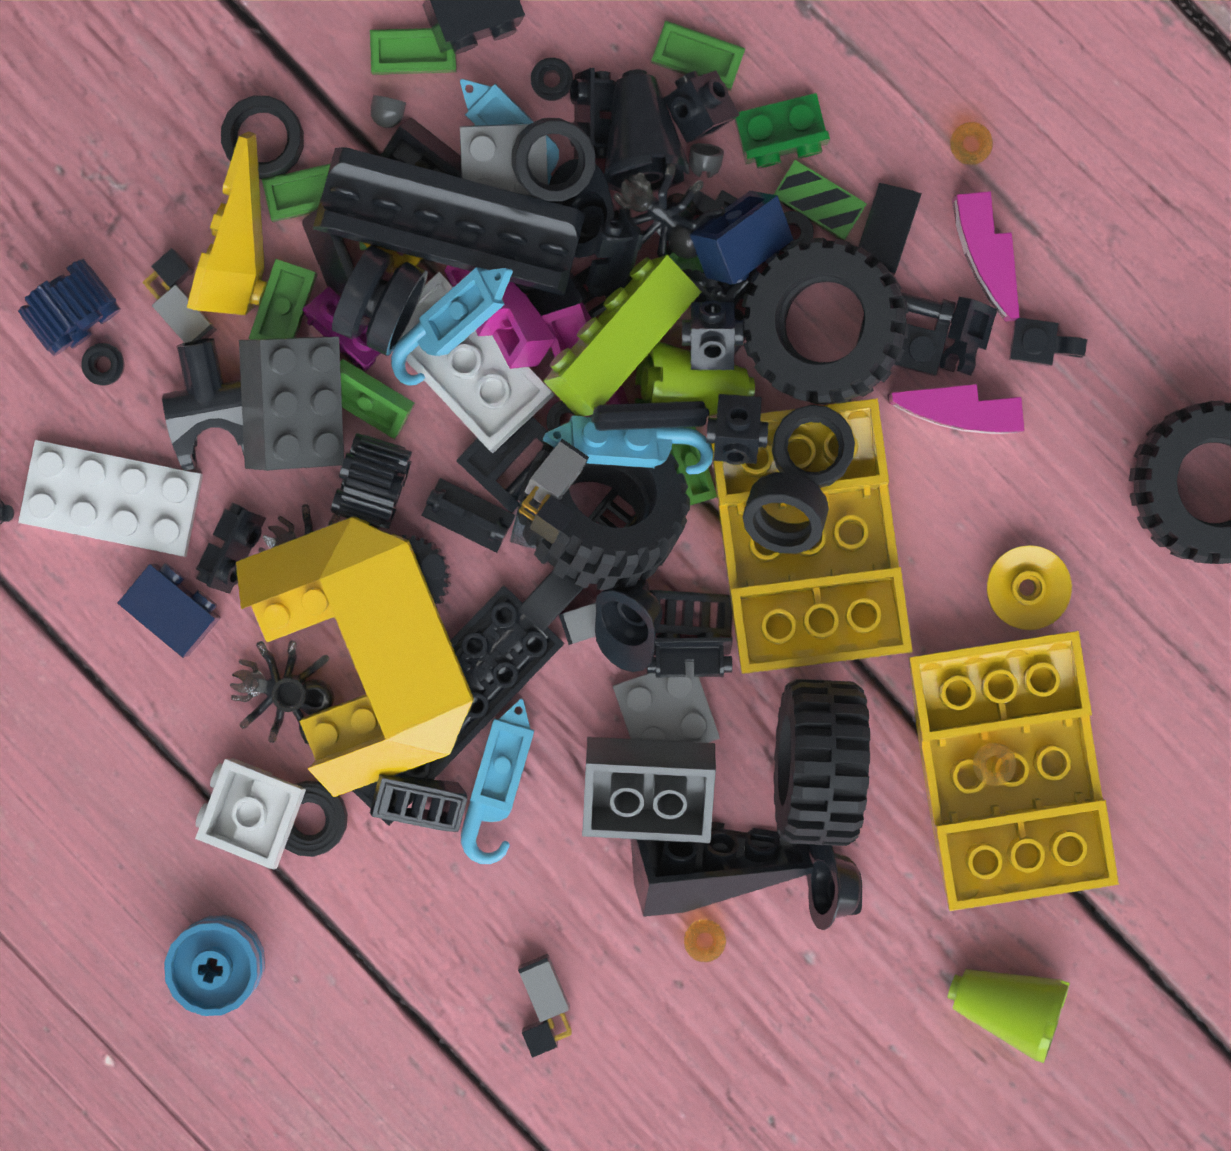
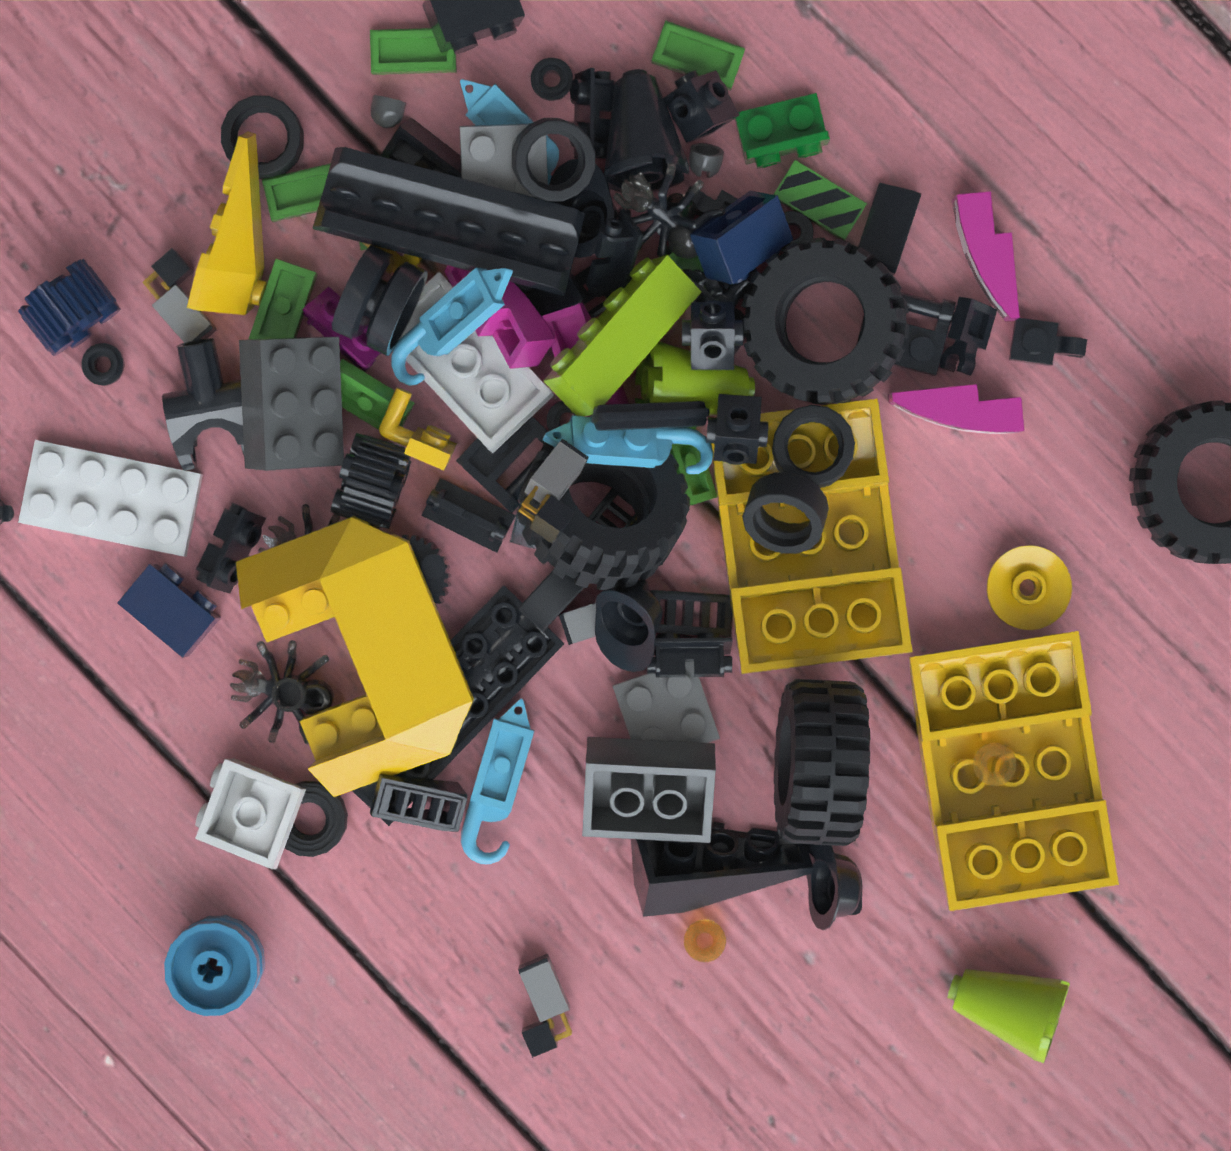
(330, 255): black slope -> none
(425, 445): none -> yellow plate
(974, 130): clear yellow plate -> none

